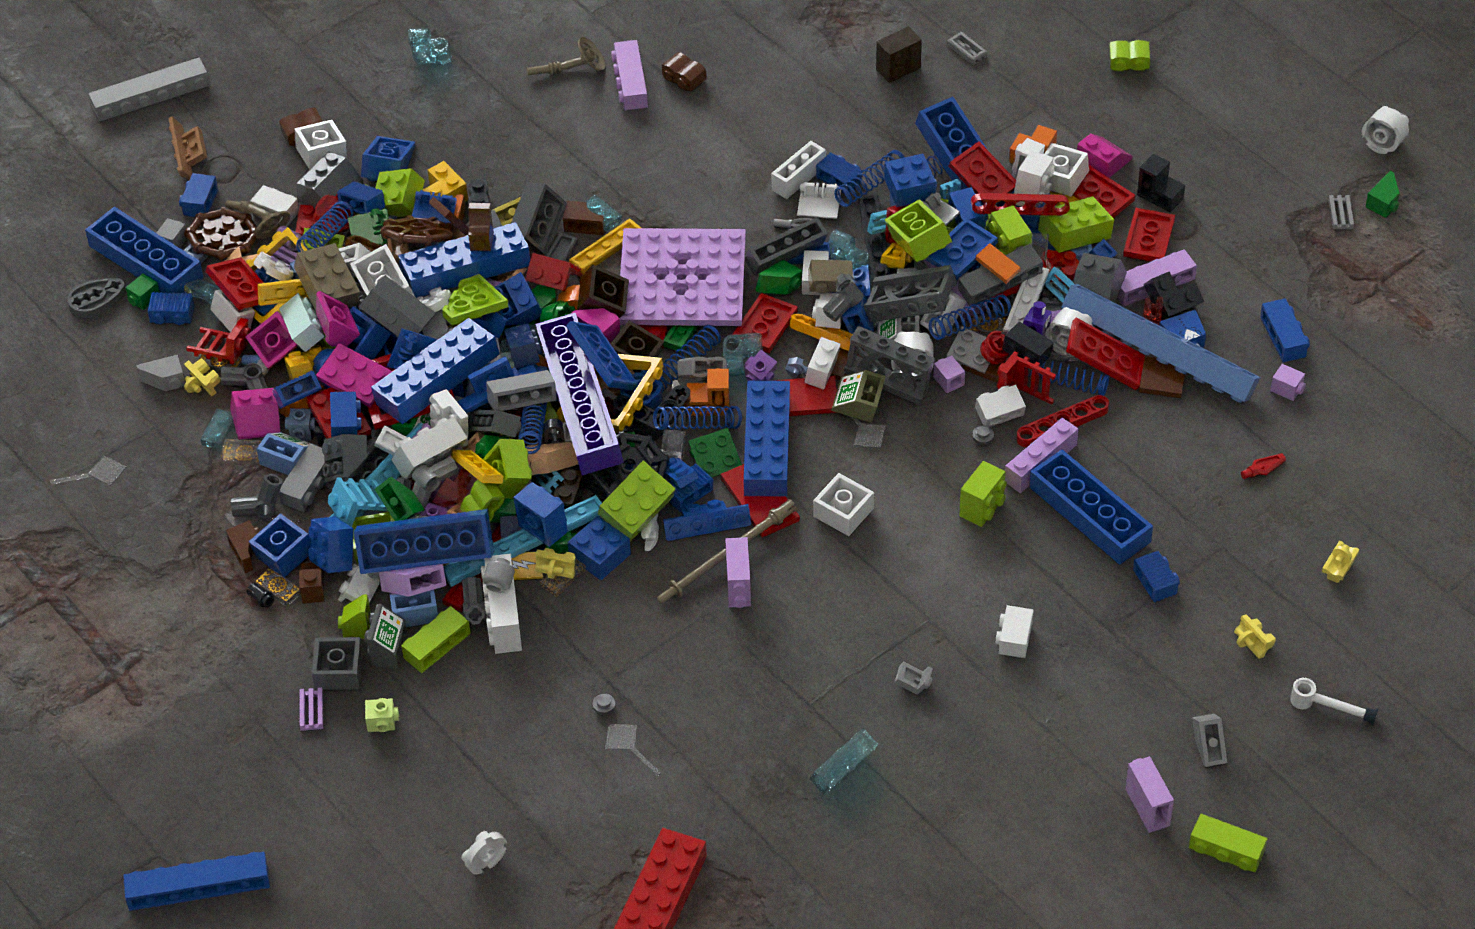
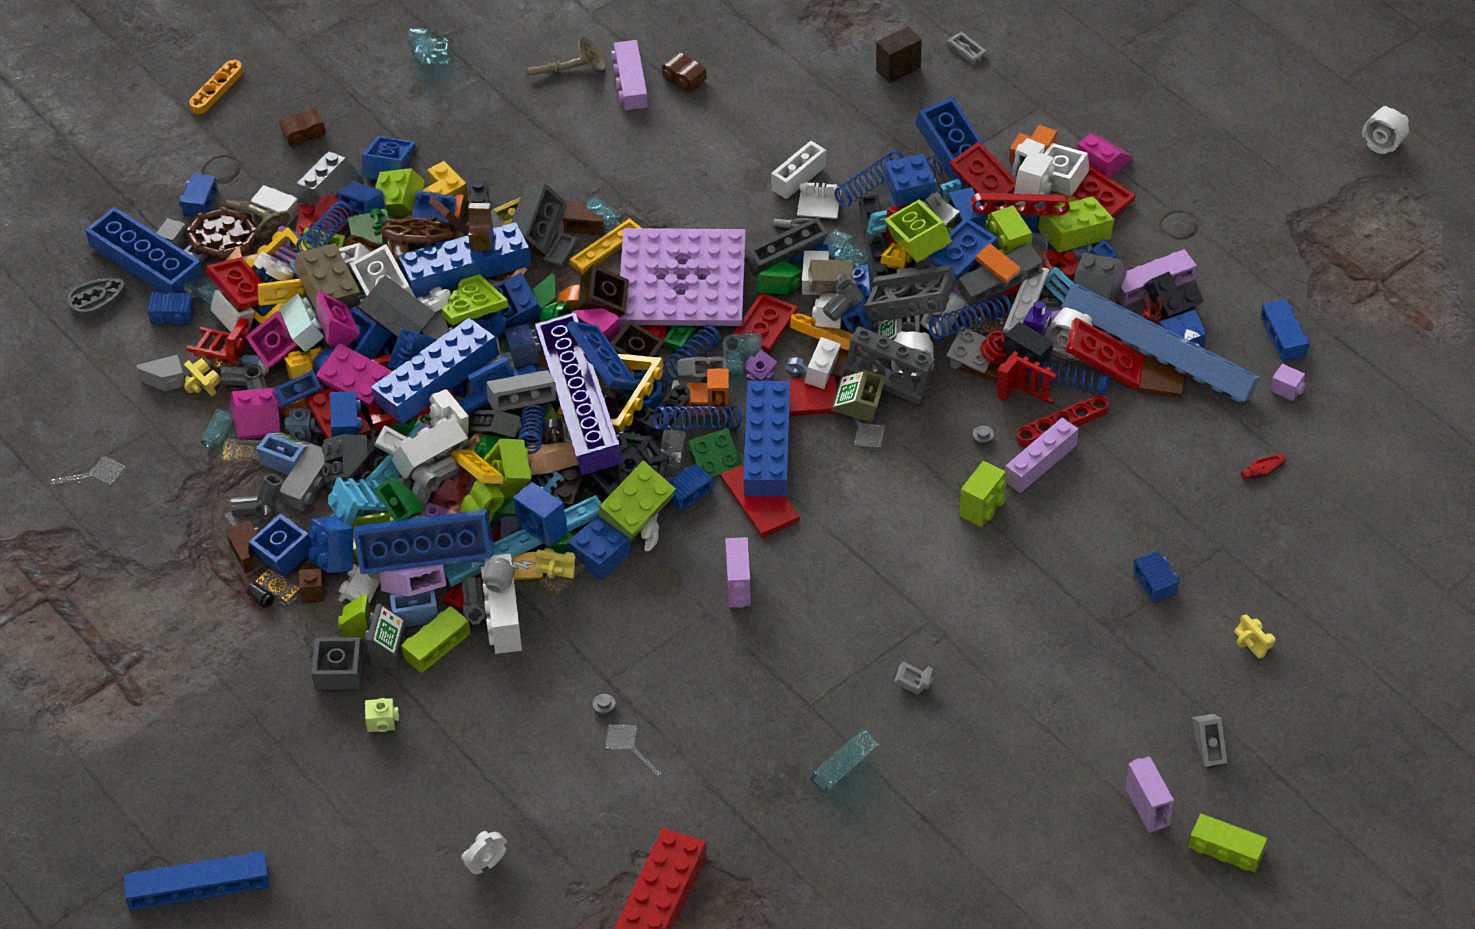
(140, 291): green brick -> none
(149, 89): light grey brick -> none
(188, 147): medium nougat bracket -> none
(229, 71): none -> light orange beam
(311, 694): lavender tile -> none
(317, 140): white brick -> none
(551, 272): red plate -> none
(679, 472): blue plate -> none
(706, 519): blue bracket -> none
(774, 517): dark tan bar -> none
(837, 170): blue brick -> none
(843, 504): white brick -> none
(949, 374): lavender brick -> none
(1000, 406): white brick -> none
(1015, 631): white brick -> none
(1091, 506): blue brick -> none
(1129, 55): lime brick -> none
(1149, 235): red plate -> none
(1157, 186): black brick -> none
(1305, 700): white piece -> none
(1339, 200): light grey tile -> none
(1340, 562): light yellow hips -> none
(1384, 196): green slope -> none

